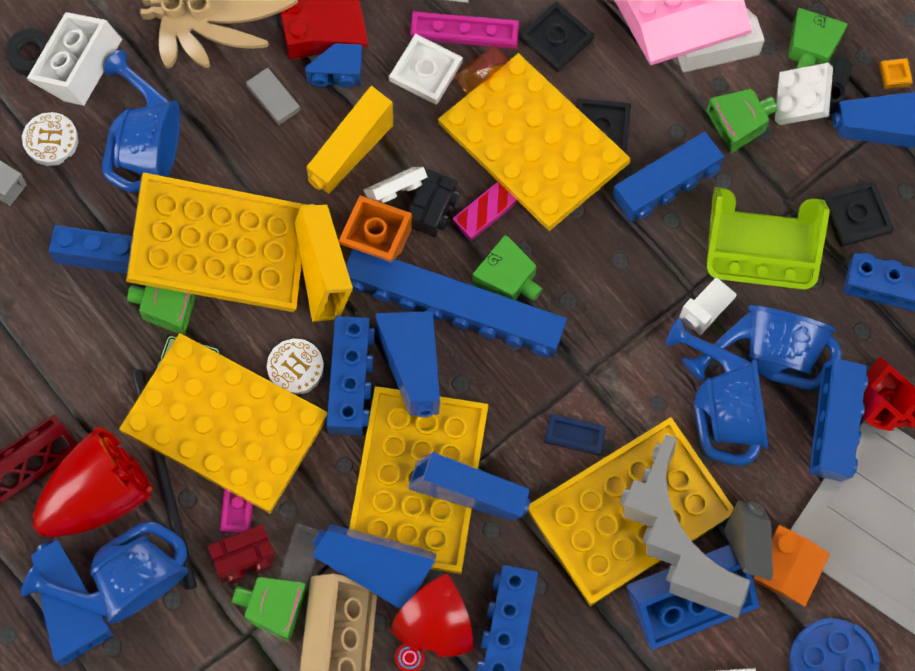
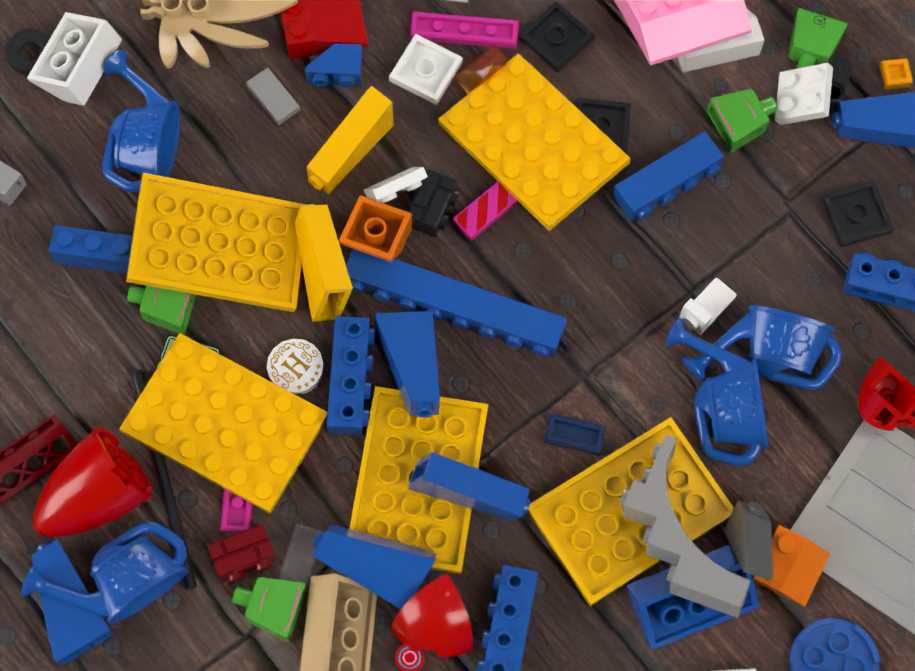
(50, 139): white tile -> none
(507, 272): bright green torso -> none
(766, 246): lime windscreen -> none
(838, 420): blue brick -> none

